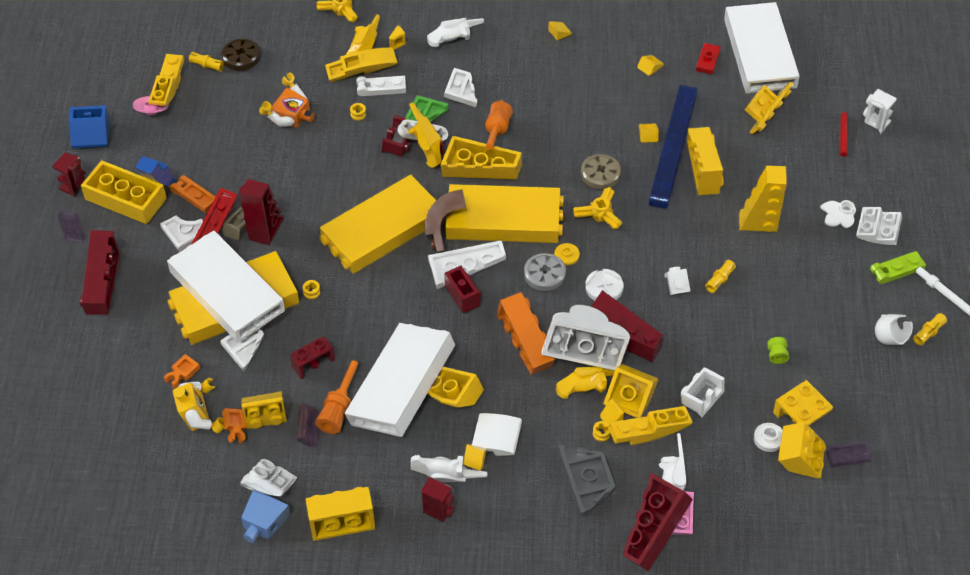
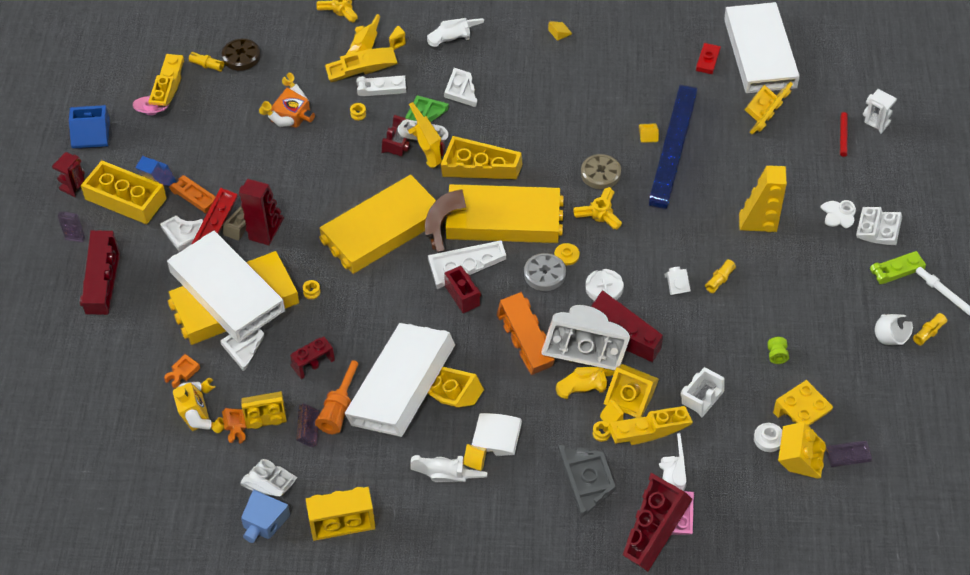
(437, 499): dark red brick -> none
(497, 121): orange piece -> none
(649, 64): yellow slope -> none
(705, 161): yellow wedge -> none

